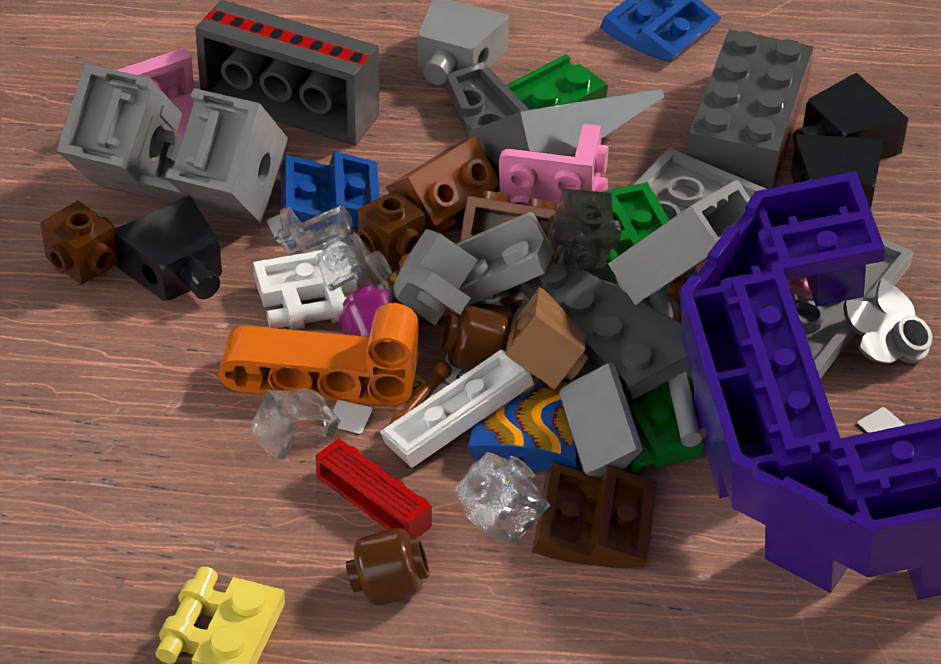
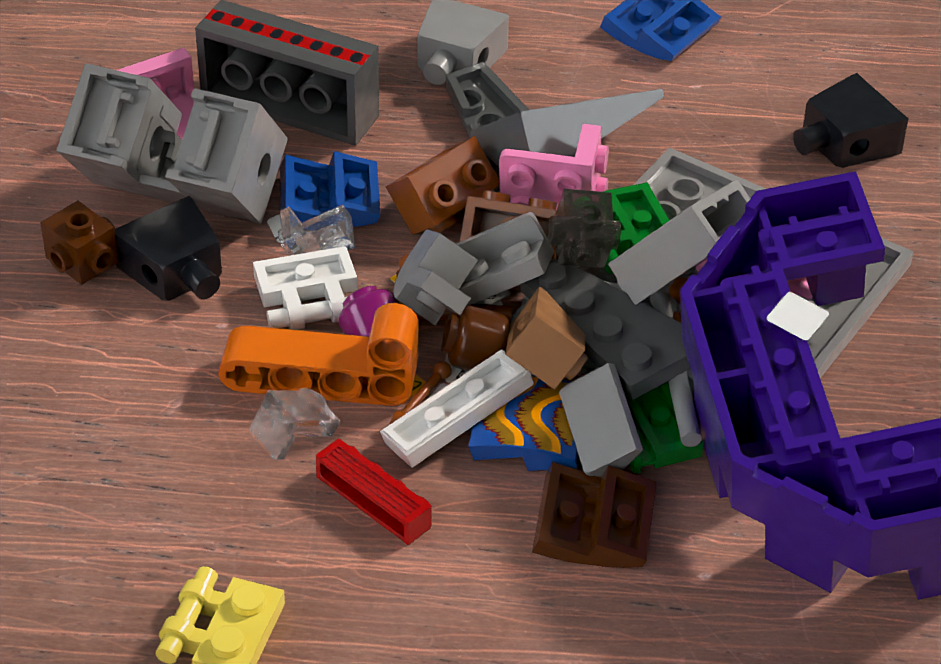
(352, 260): clear bracket -> none
(352, 416): white sticker -> none
(388, 566): reddish brown head -> none
(391, 226): reddish brown brick -> none
(501, 497): clear brick -> none
(558, 85): green plate -> none
(751, 106): dark grey brick -> none
(797, 316): none -> white sticker
(833, 155): black torso -> none
(880, 420): white sticker -> none
(888, 326): light grey plate -> none

